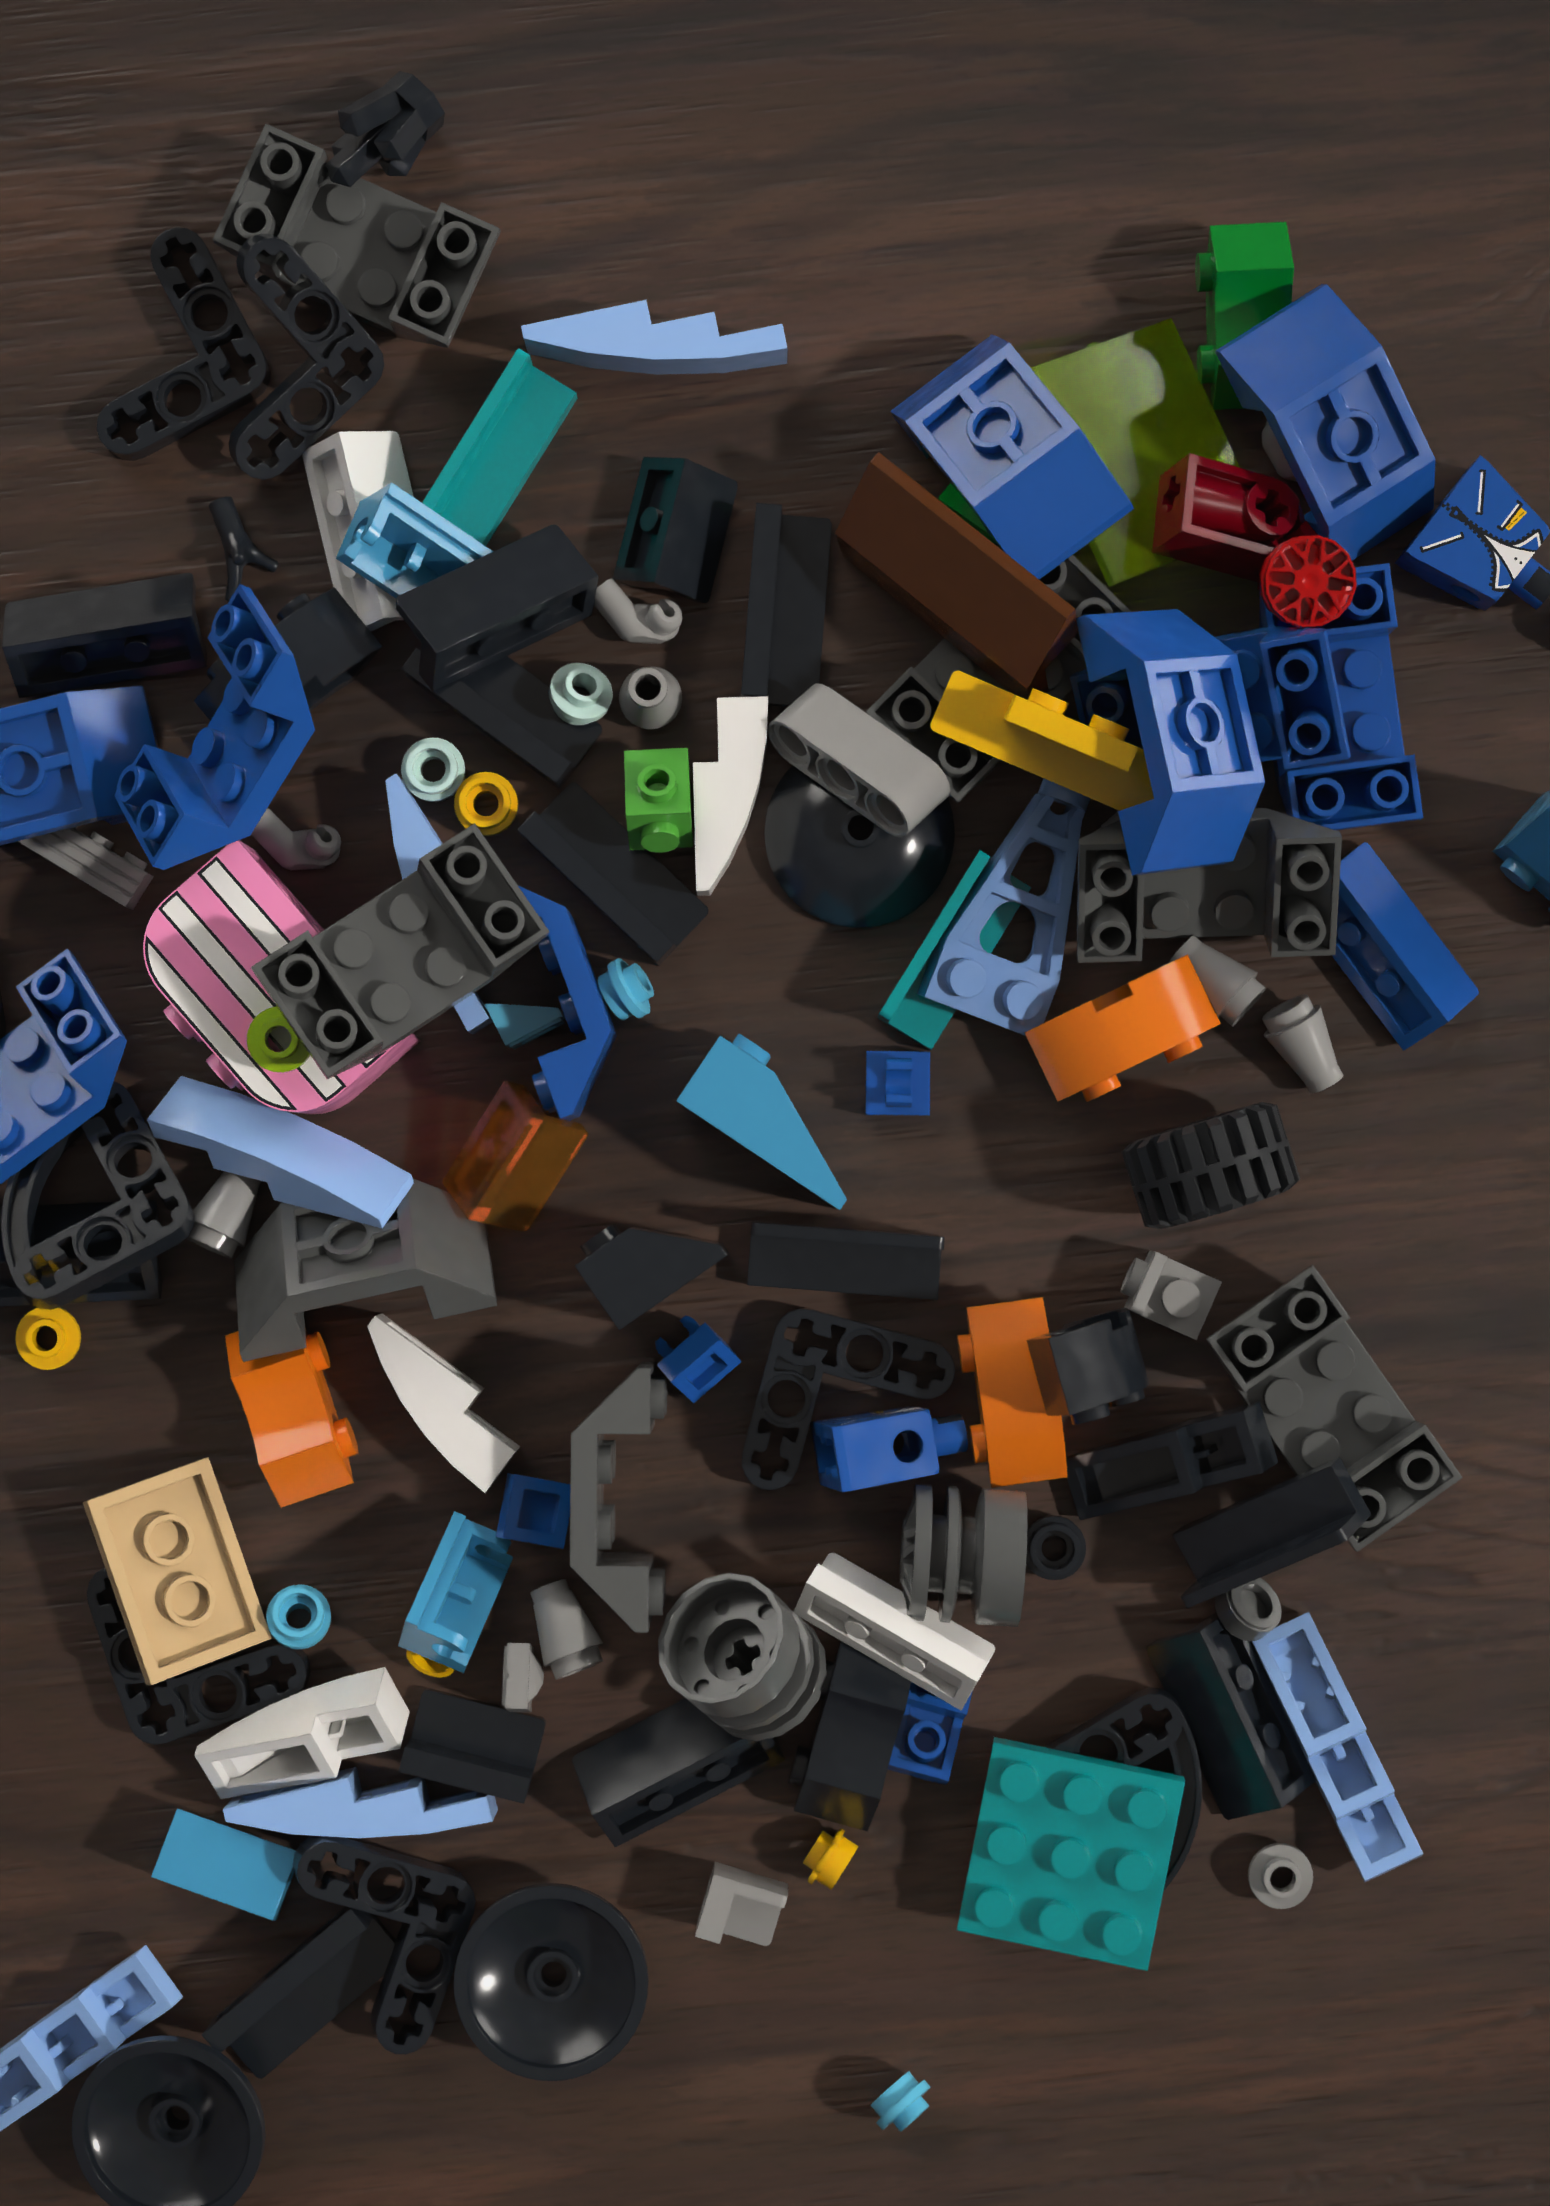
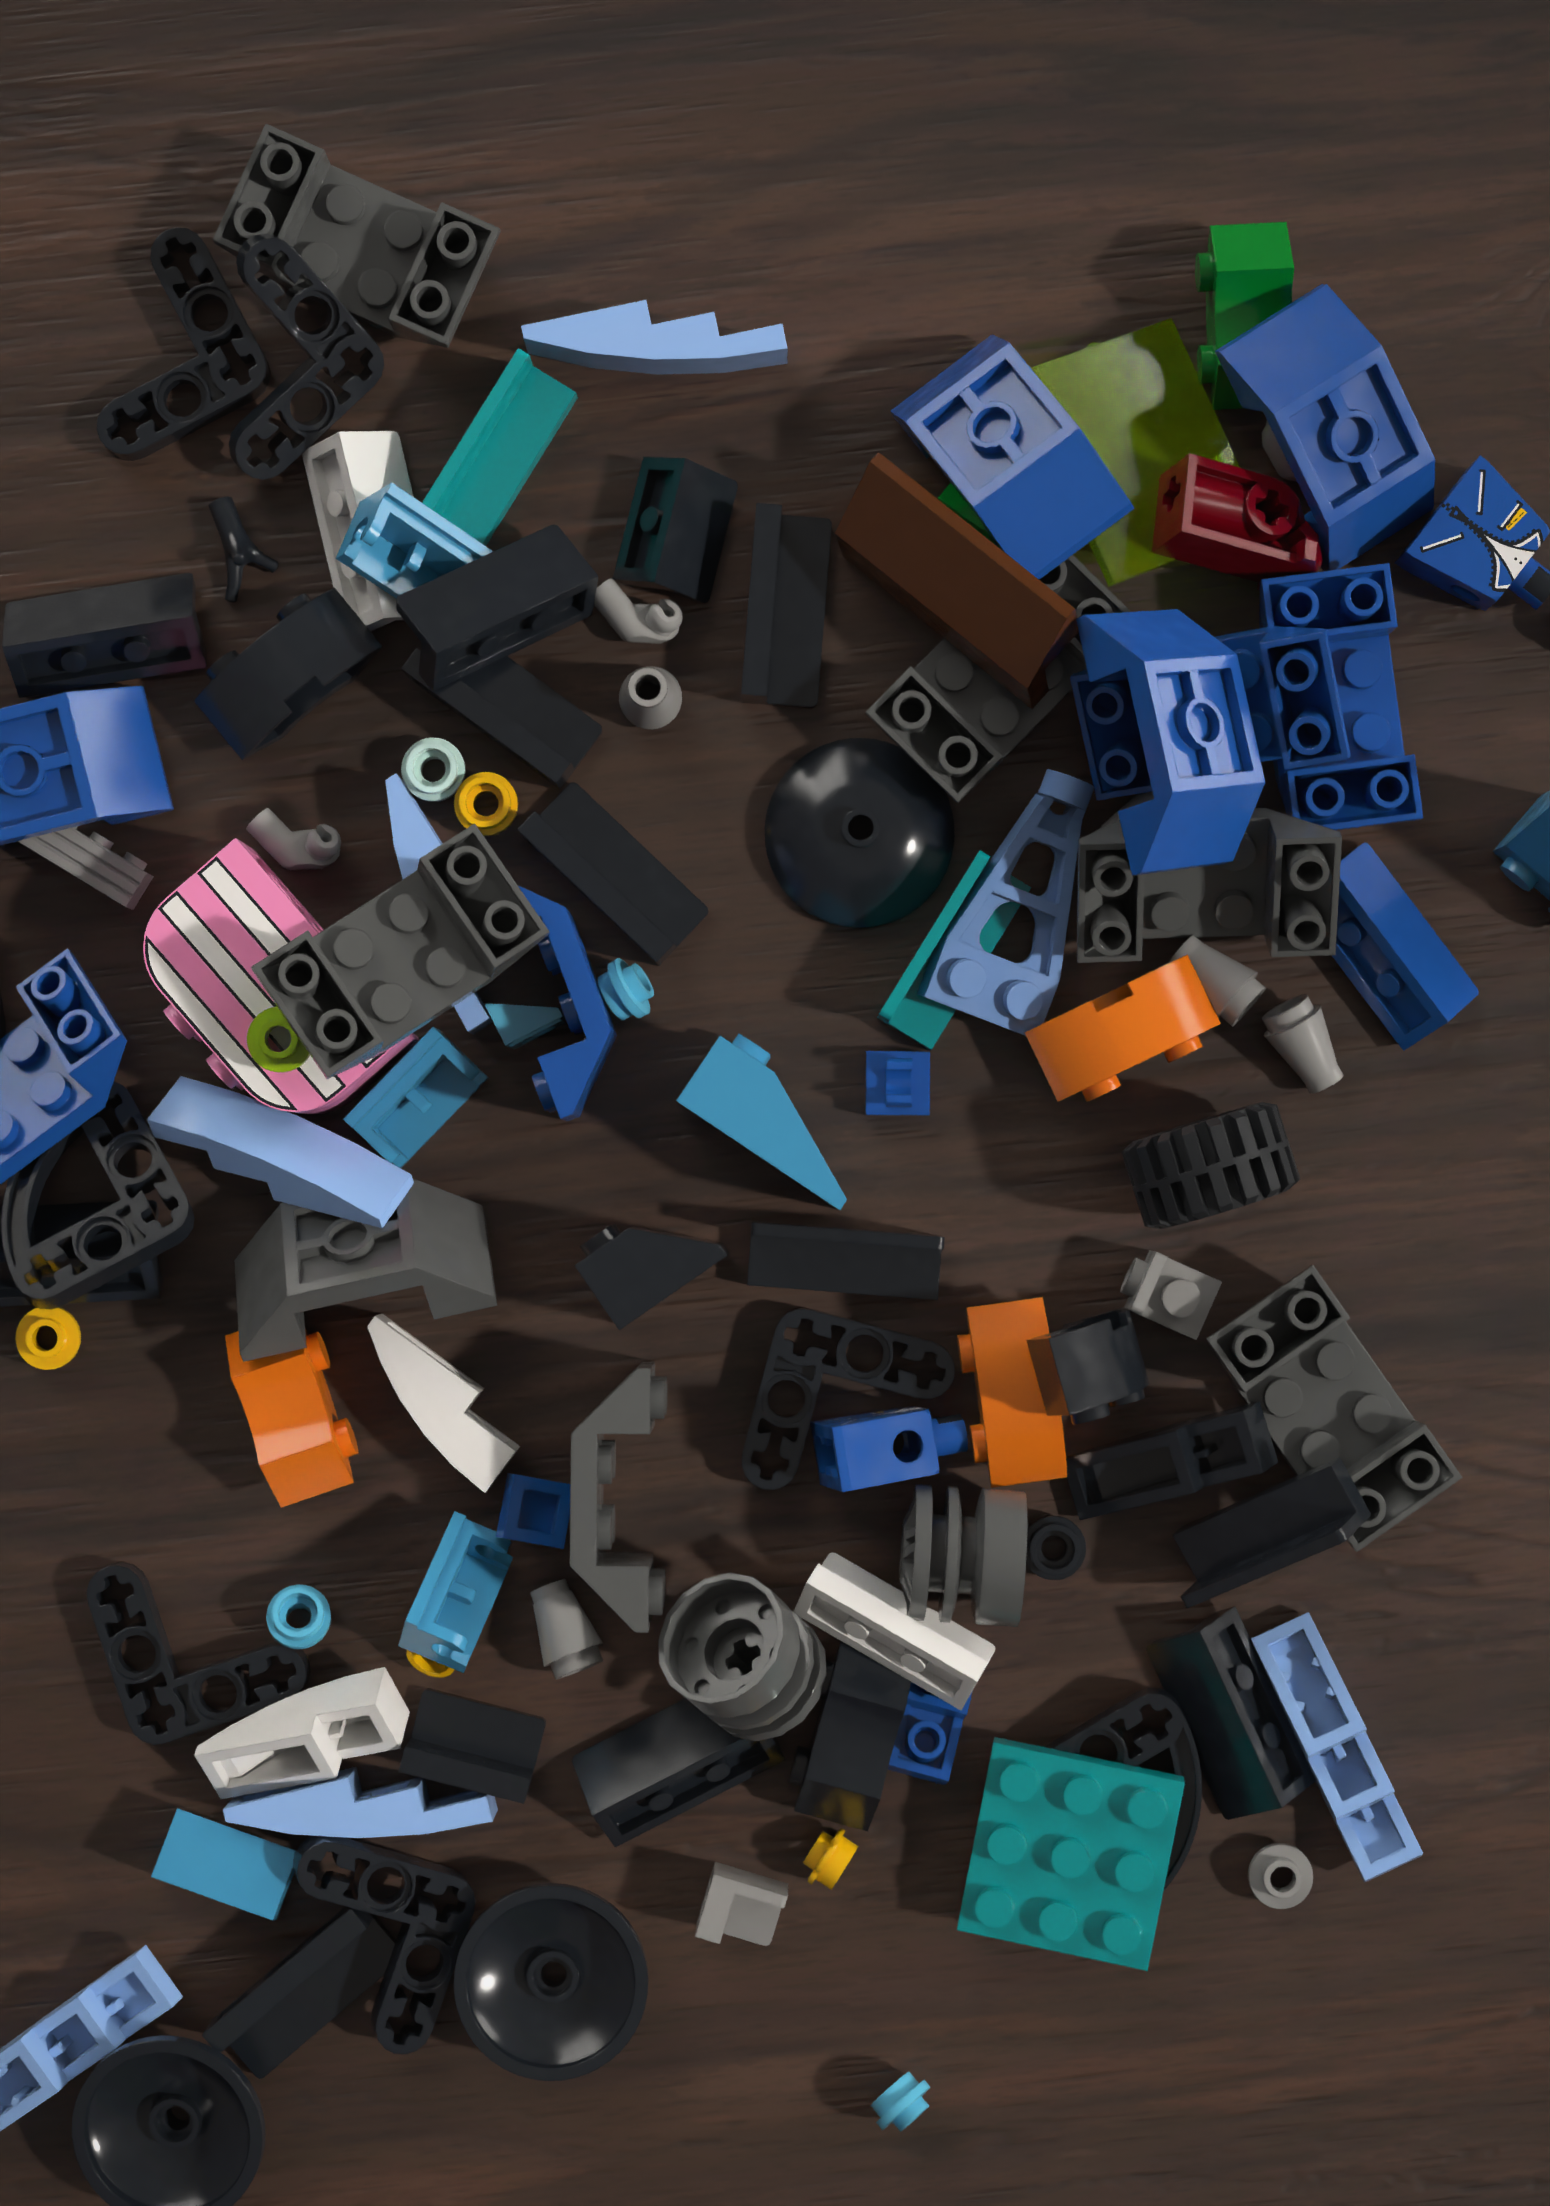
(177, 1571): tan plate -> none
(225, 1214): light grey cone -> none
(235, 762): blue slope -> none
(385, 129): black rock -> none
(416, 1098): none -> dark azure hinge
(512, 1160): clear orange panel -> none
(521, 1677): light grey tile -> none
(575, 707): light aqua plate -> none
(658, 799): bright green brick -> none
(697, 1361): blue tile -> none
(728, 788): white slope -> none
(859, 760): light grey beam -> none
(1044, 741): yellow bracket -> none
(1249, 1610): dark grey tile -> none
(1307, 581): red wheel -> none

